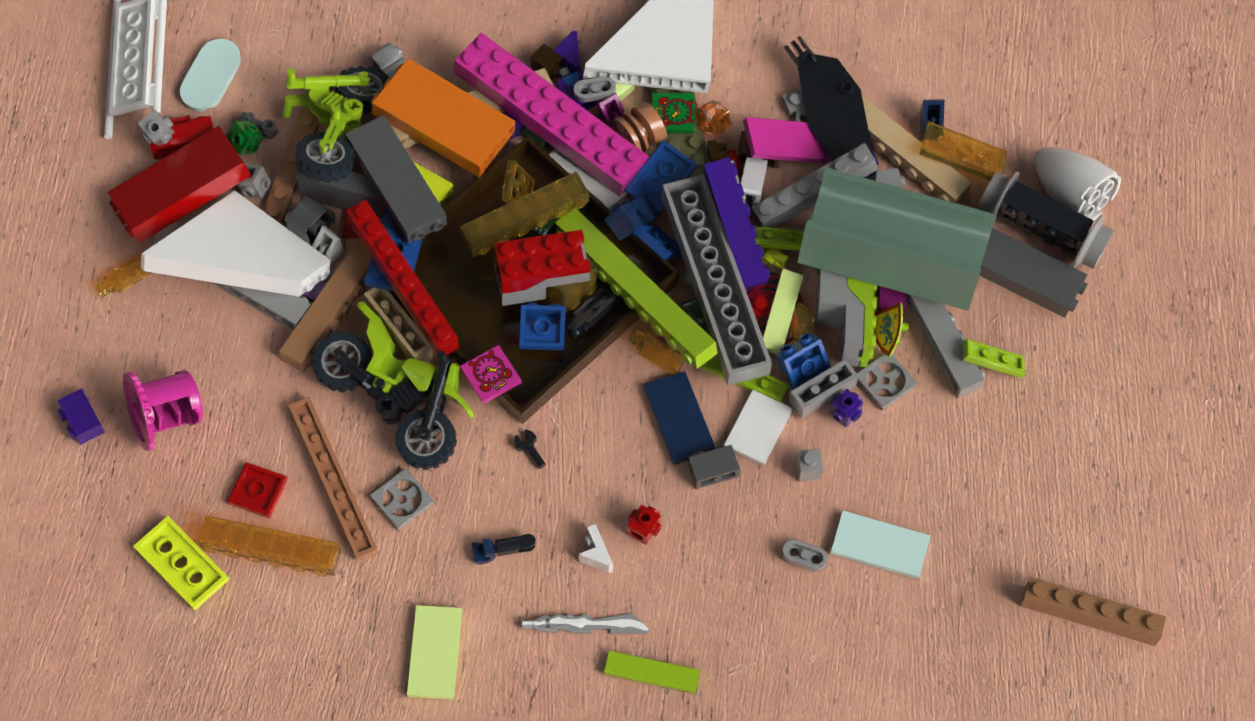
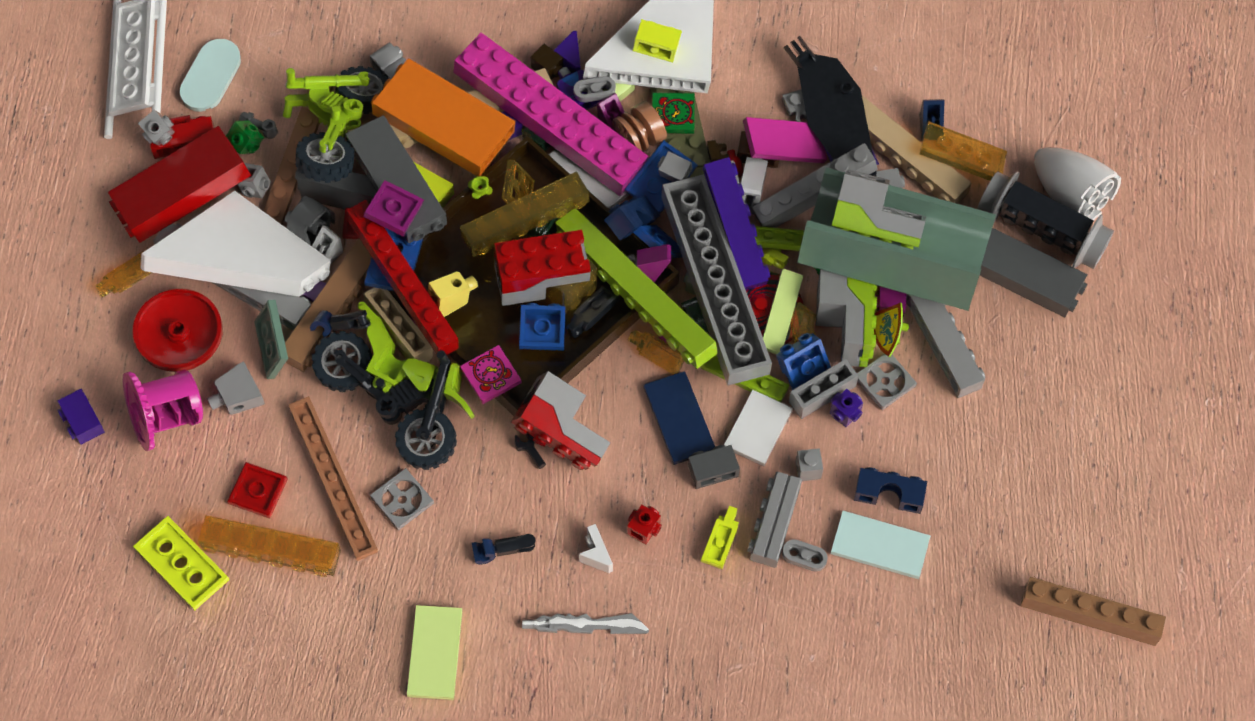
(177, 330): none -> red dish
(236, 391): none -> light grey torso
(271, 339): none -> sand green tile
(340, 321): none -> black piece
(393, 208): none -> magenta plate
(451, 292): none -> light yellow torso
(477, 182): none -> lime plate
(549, 416): none -> piece
(652, 672): lime tile -> none
(654, 260): none -> magenta slope
(657, 40): none -> neon yellow brick
(674, 167): none -> light grey brick
(713, 117): clear orange brick -> none
(721, 539): none -> neon yellow hinge
(775, 519): none -> light grey brick
(863, 211): none -> light grey piece
(908, 489): none -> dark blue arch
(993, 358): lime tile -> none

